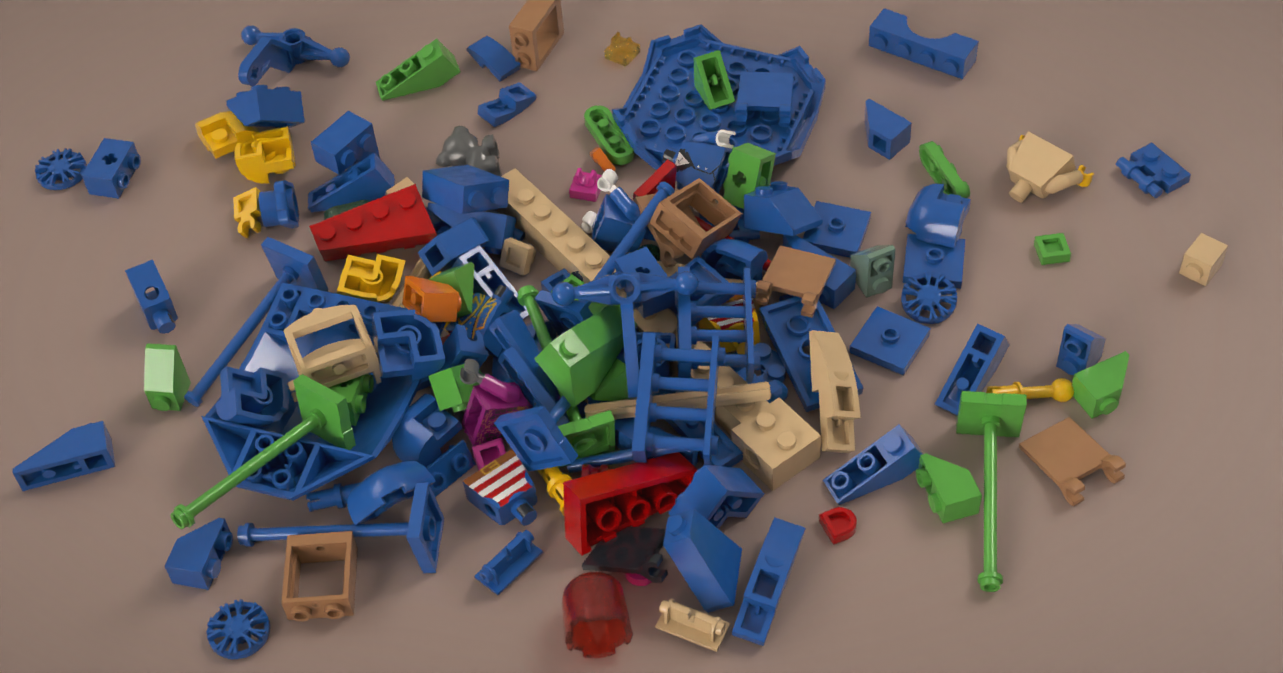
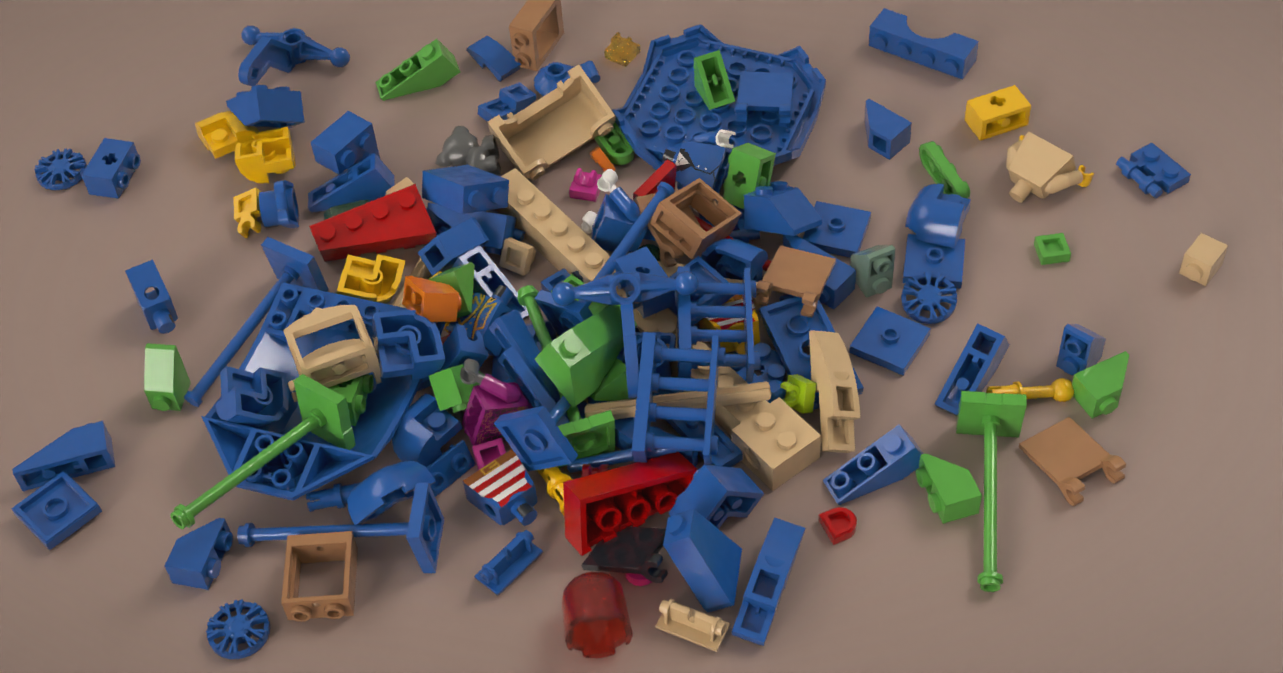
(56, 510): none -> blue plate
(550, 75): none -> blue animal
(553, 125): none -> tan windscreen
(799, 393): none -> lime tile
(997, 112): none -> yellow brick

